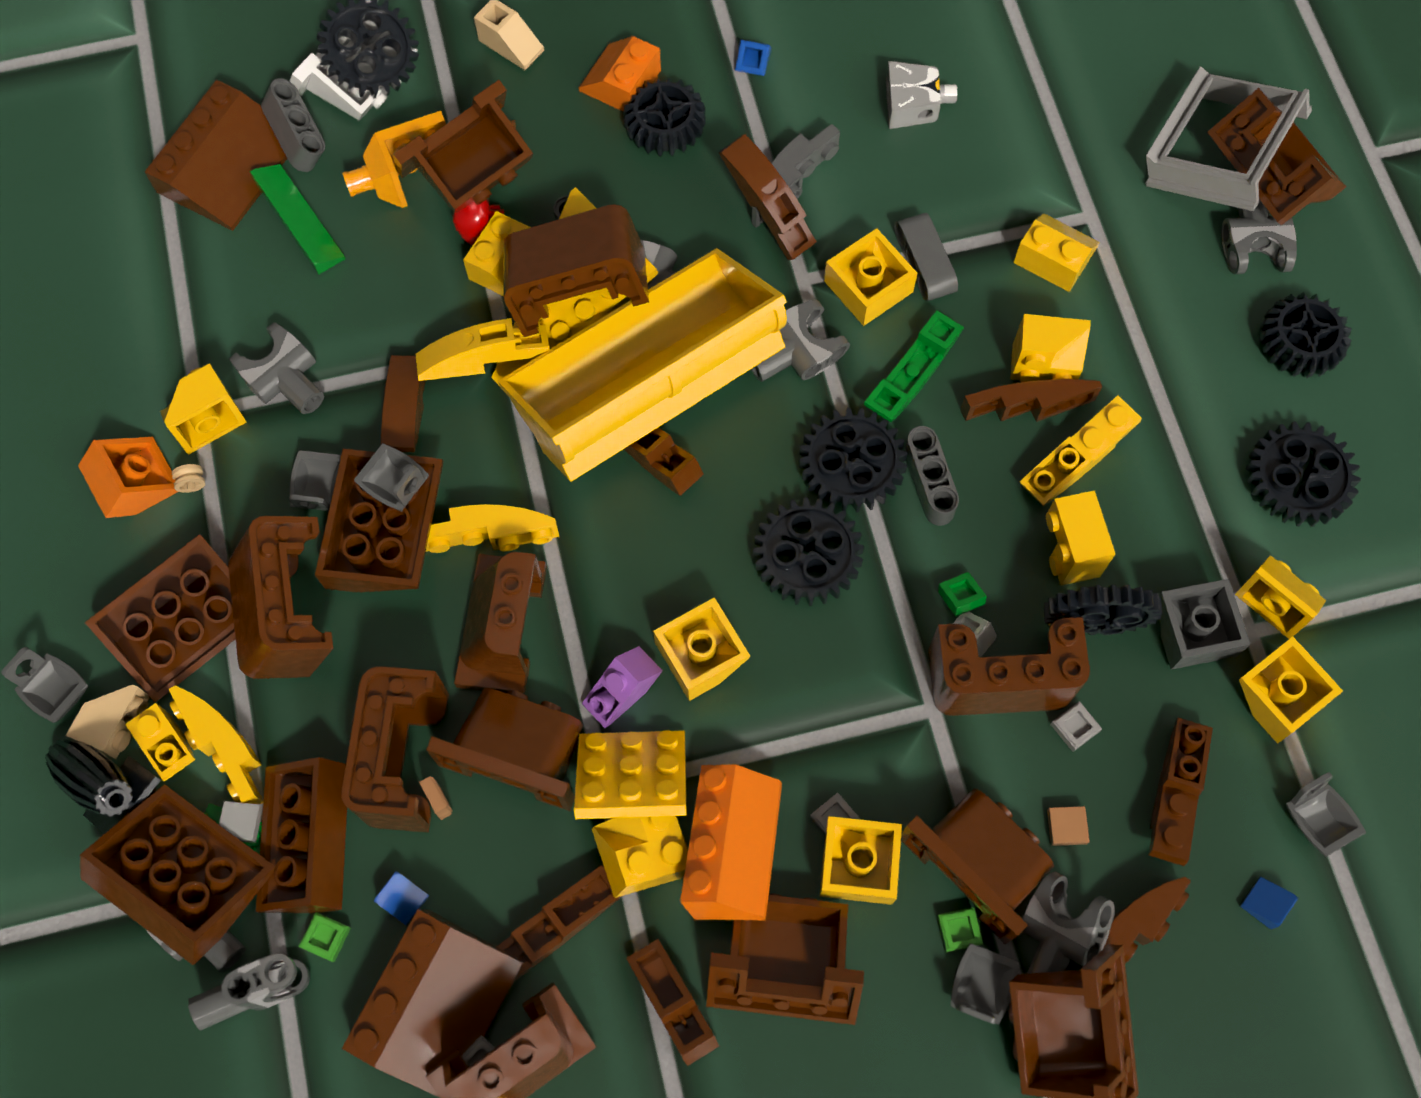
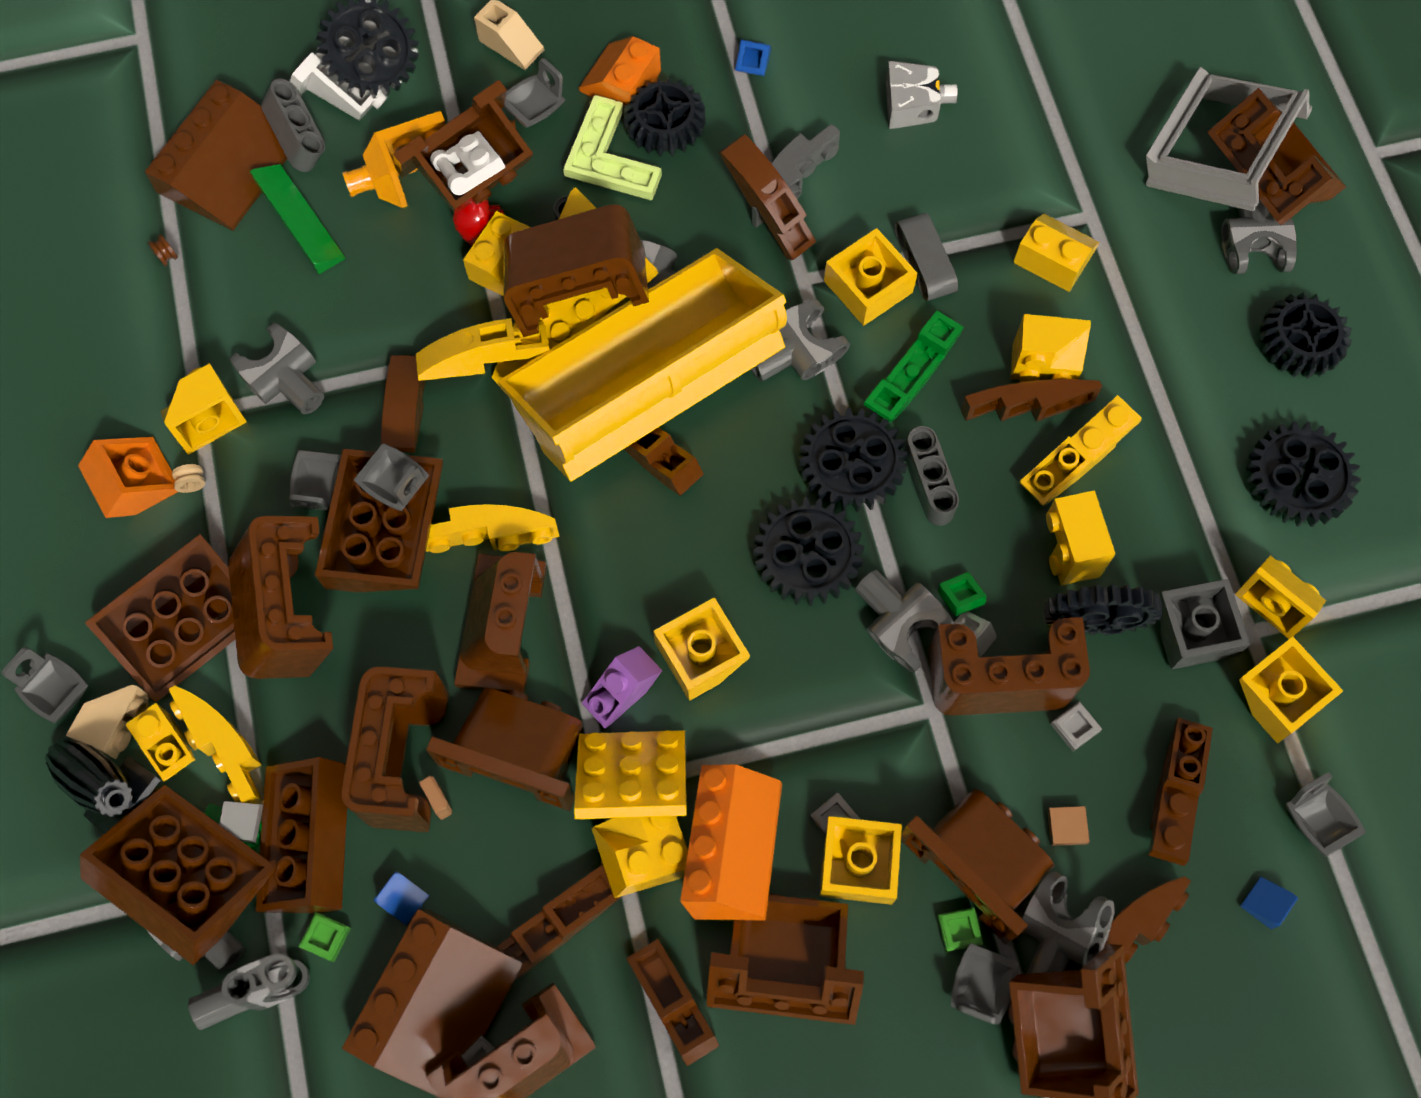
(162, 250): none -> reddish brown bush
(476, 157): none -> white plate
(535, 97): none -> dark grey piece
(593, 165): none -> yellowish green plate
(900, 616): none -> dark grey connector

